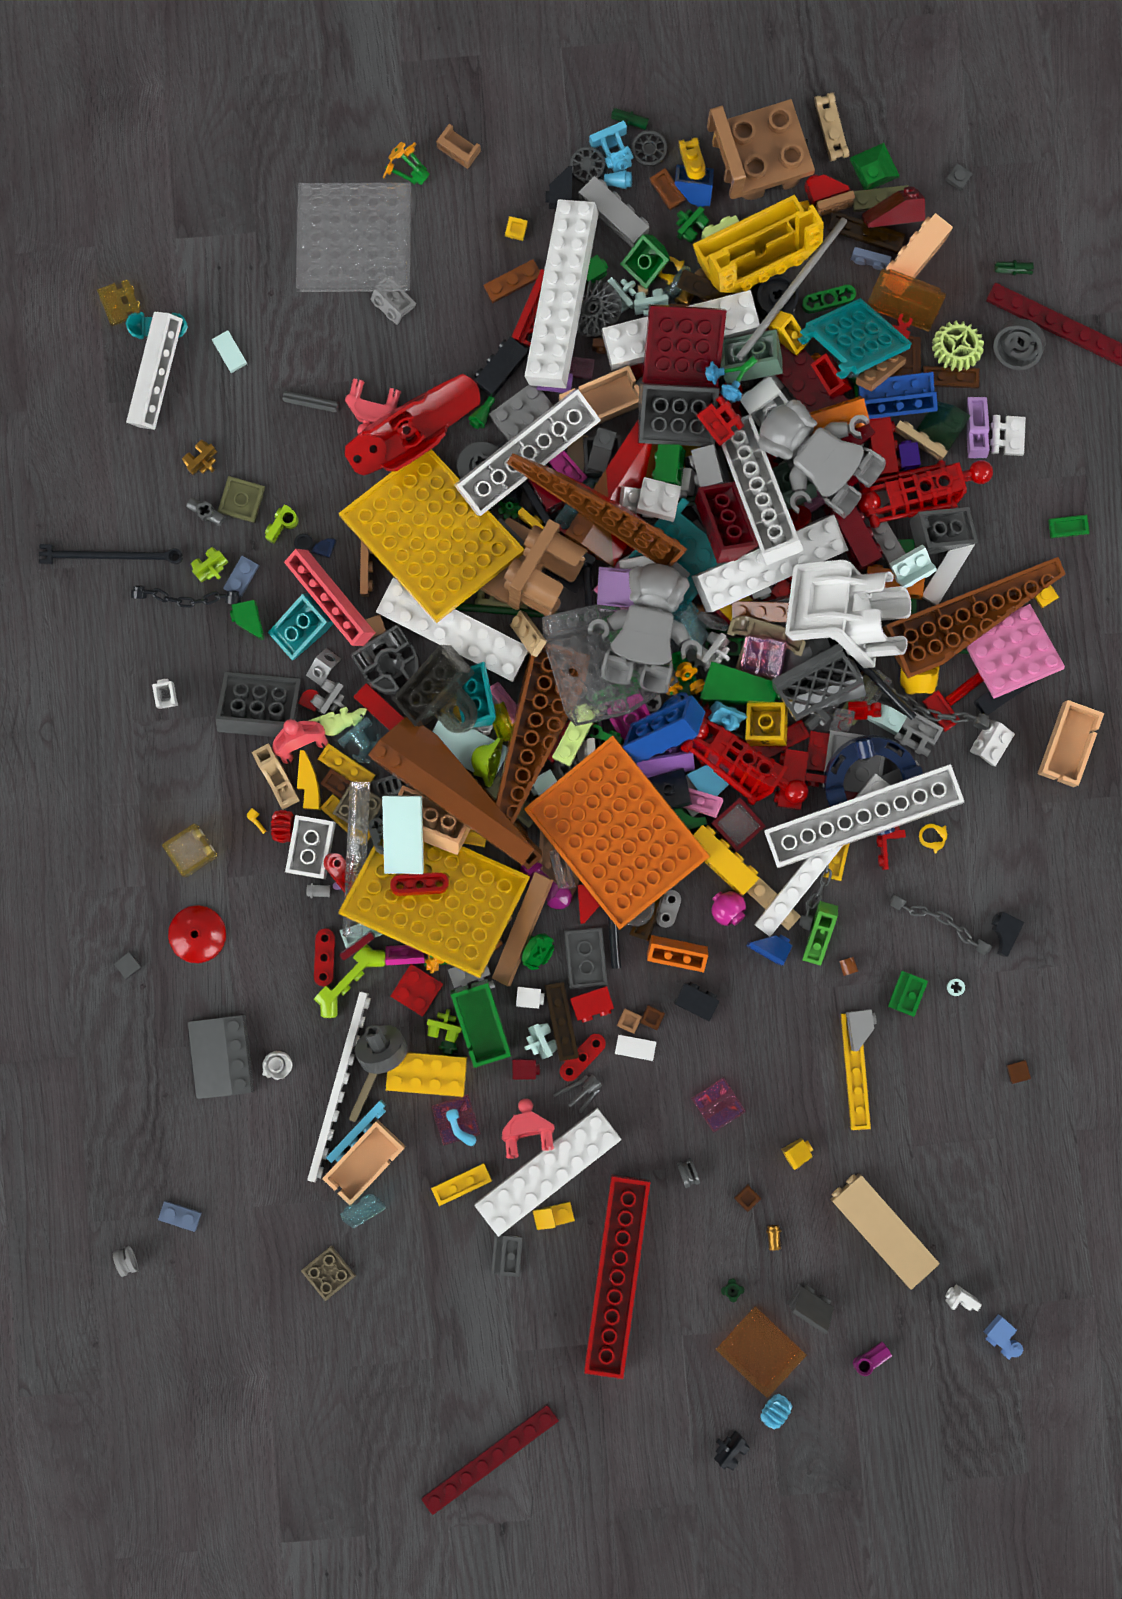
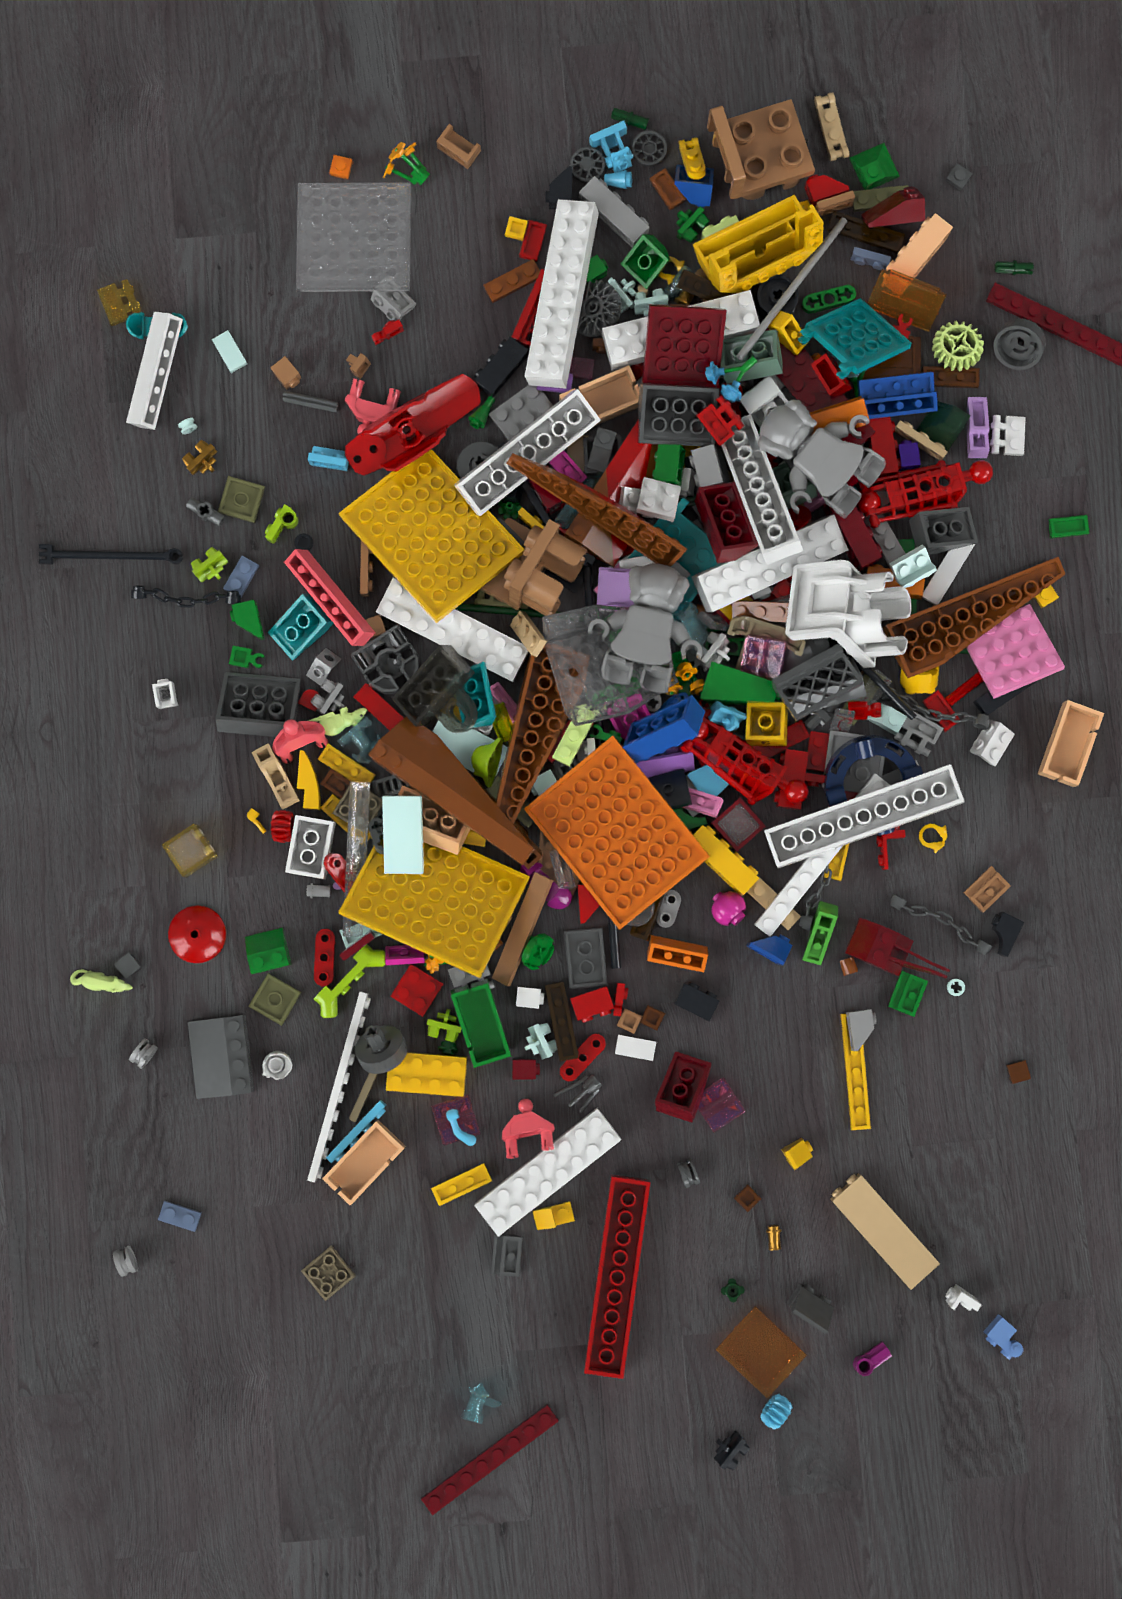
(98, 981): none -> yellowish green animal
(143, 1053): none -> light grey wheel
(187, 426): none -> light aqua bush
(243, 657): none -> green plate
(267, 951): none -> green slope
(275, 999): none -> olive tile
(286, 373): none -> medium nougat brick
(324, 547): dark blue tile -> none
(328, 458): none -> medium azure bracket
(341, 167): none -> orange plate
(358, 365): none -> medium nougat tile
(362, 1211): clear light blue plate -> none
(390, 330): none -> red plate
(410, 881): red plate -> none
(476, 1403): none -> clear light blue piece
(533, 240): none -> red tile
(621, 993): none -> red plate
(683, 1087): none -> dark red slope
(879, 373): medium nougat plate -> none
(885, 949): none -> dark red slope
(986, 889): none -> medium nougat plate

